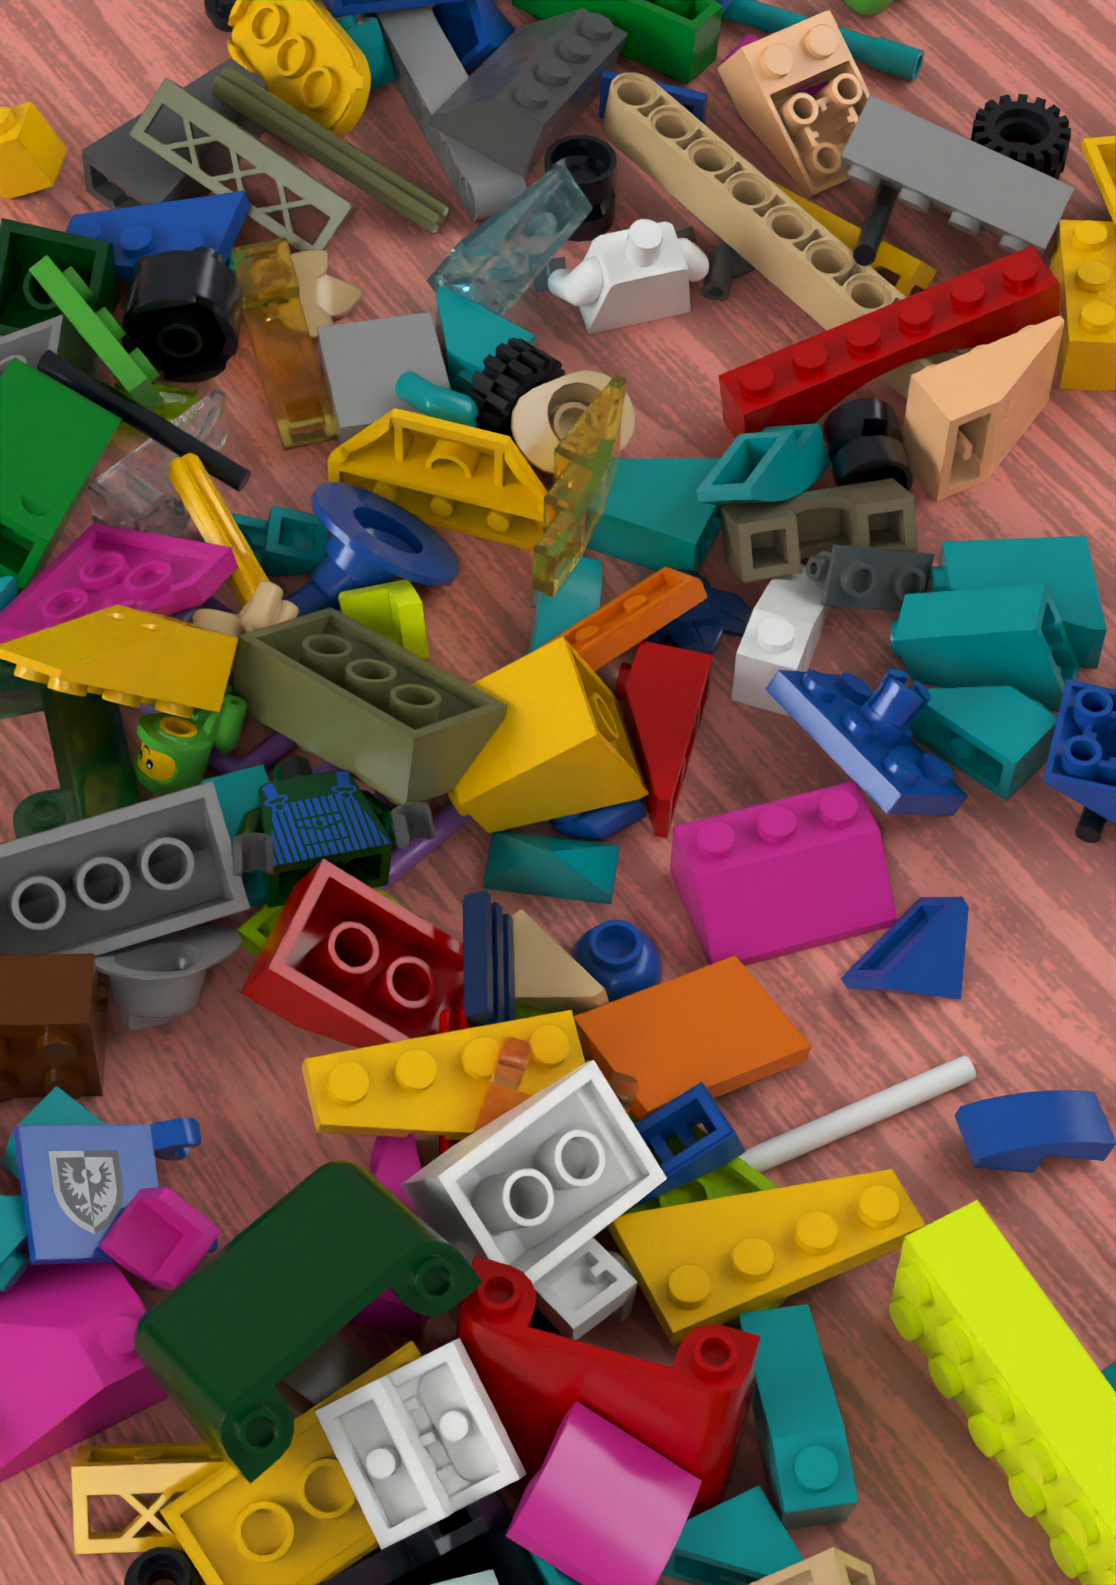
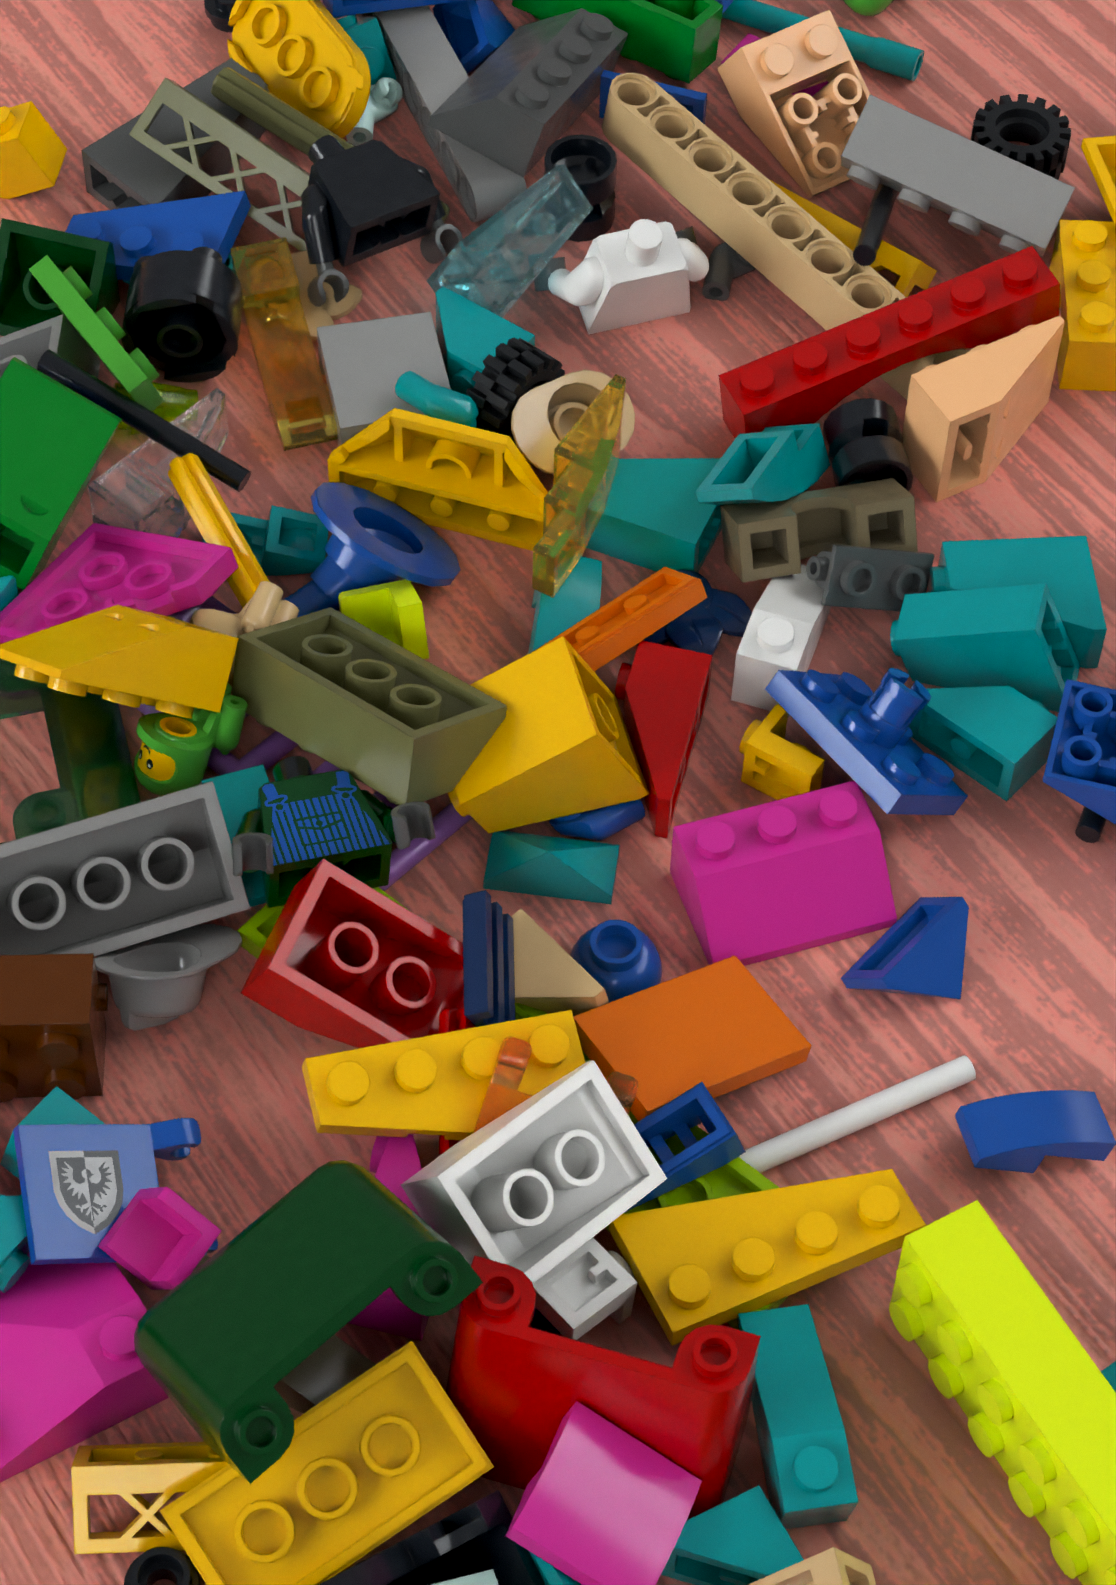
(364, 205): none -> black torso
(381, 103): none -> light aqua arm
(420, 1443): white slope -> none
(776, 764): none -> yellow bracket

